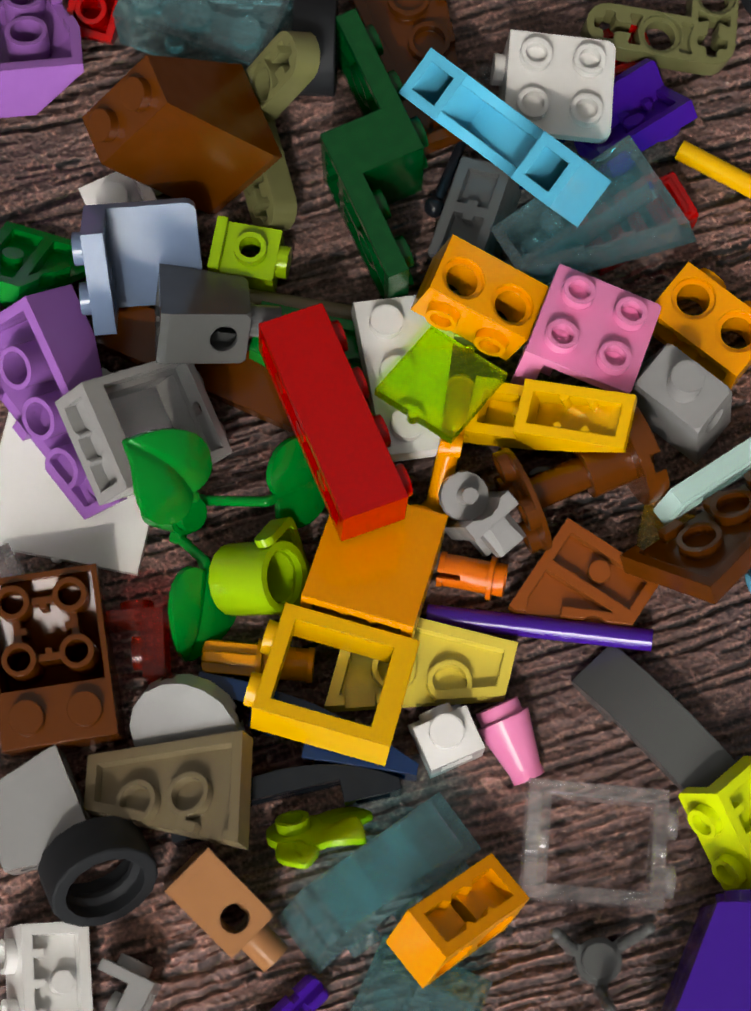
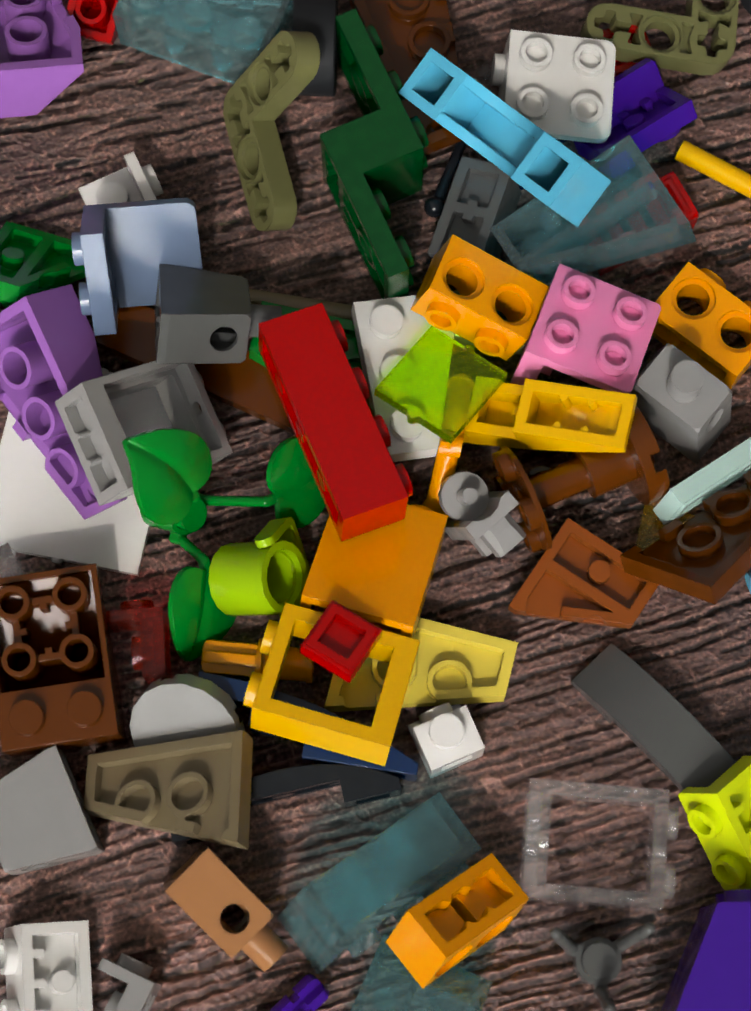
(89, 845): black tyre -> none
(184, 129): reddish brown slope -> none
(261, 270): lime brick -> none
(300, 836): lime plate -> none
(340, 641): none -> red tile
(472, 574): orange pin -> none
(511, 738): bright pink cone -> none
(543, 627): dark purple bar -> none

